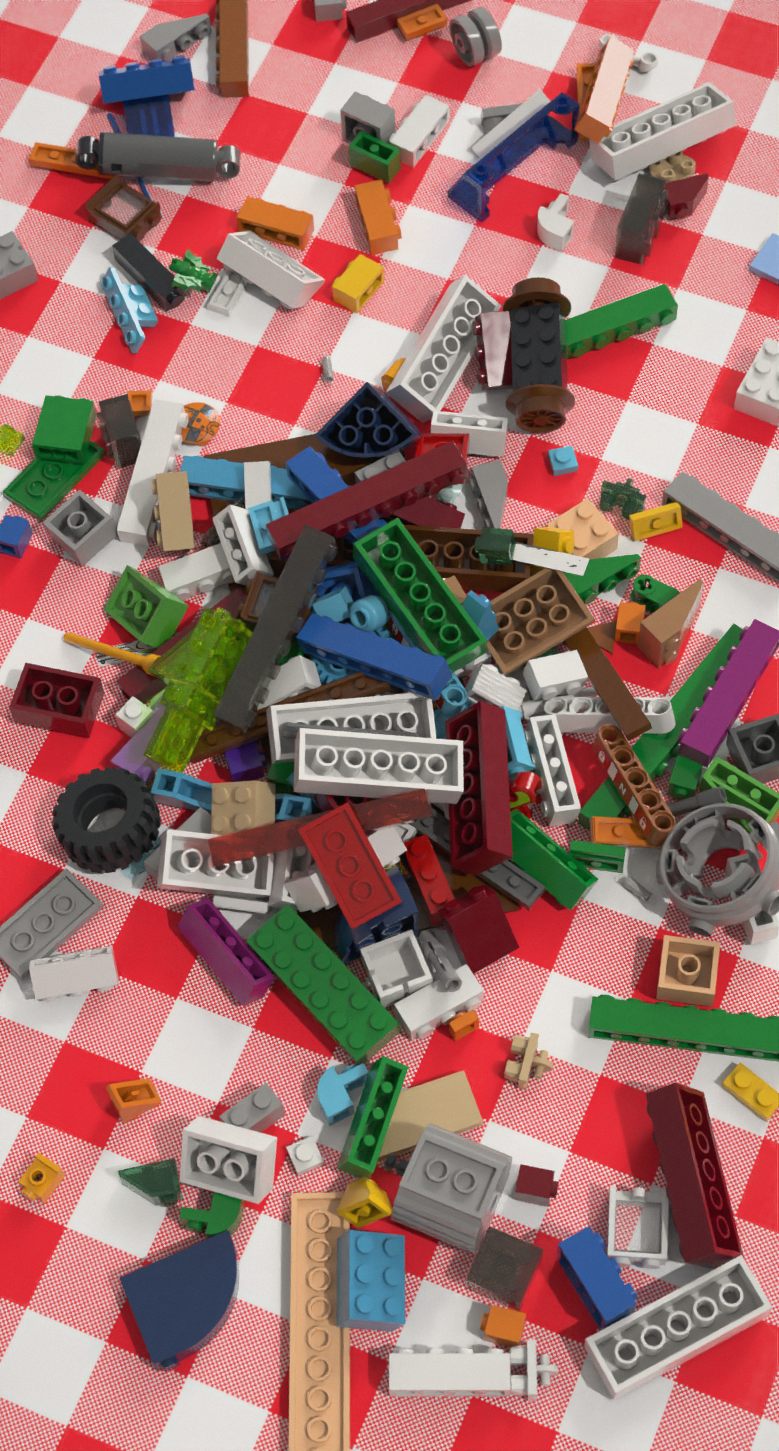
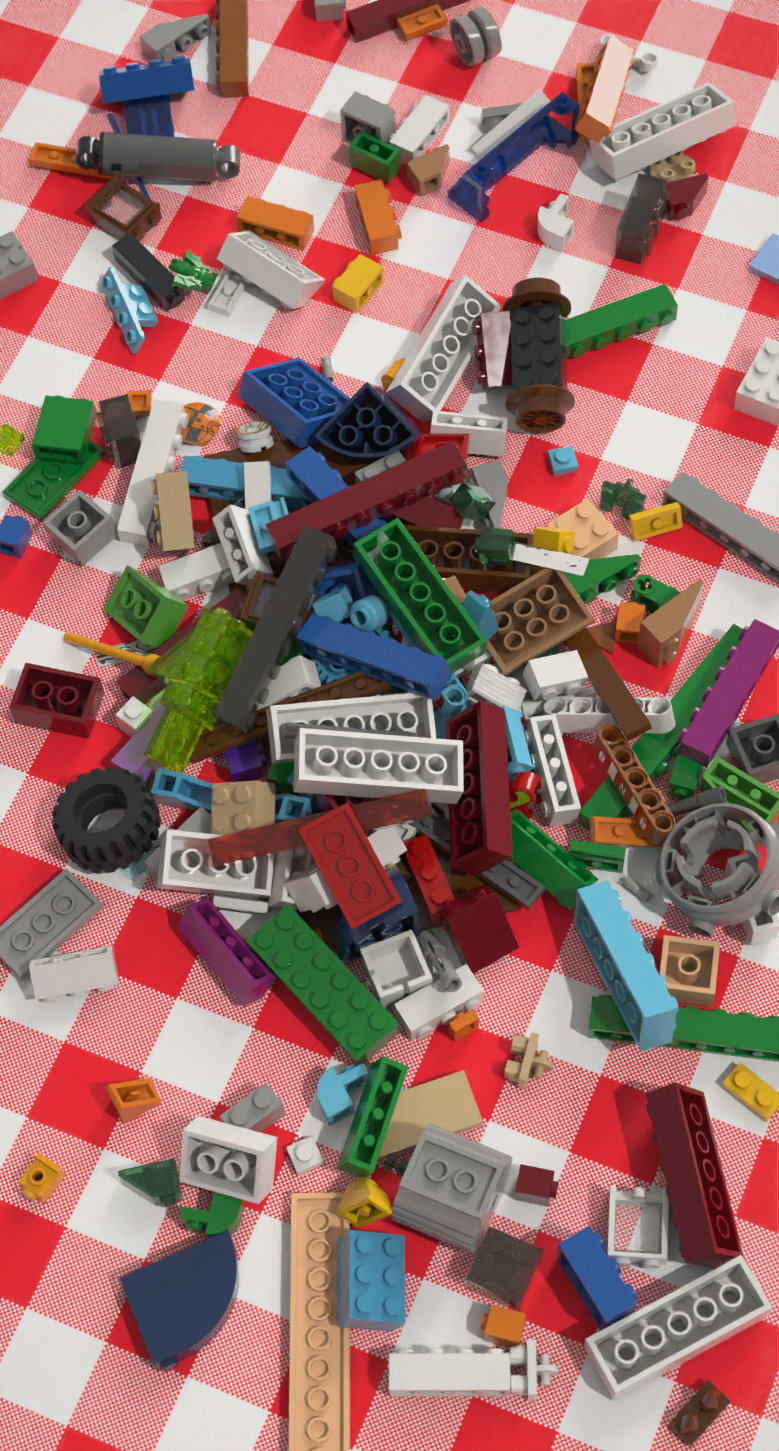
(254, 436): none -> white wheel
(292, 398): none -> blue slope
(428, 170): none -> medium nougat slope
(472, 501): none -> clear green brick
(625, 966): none -> medium azure brick
(699, 1413): none -> reddish brown tile

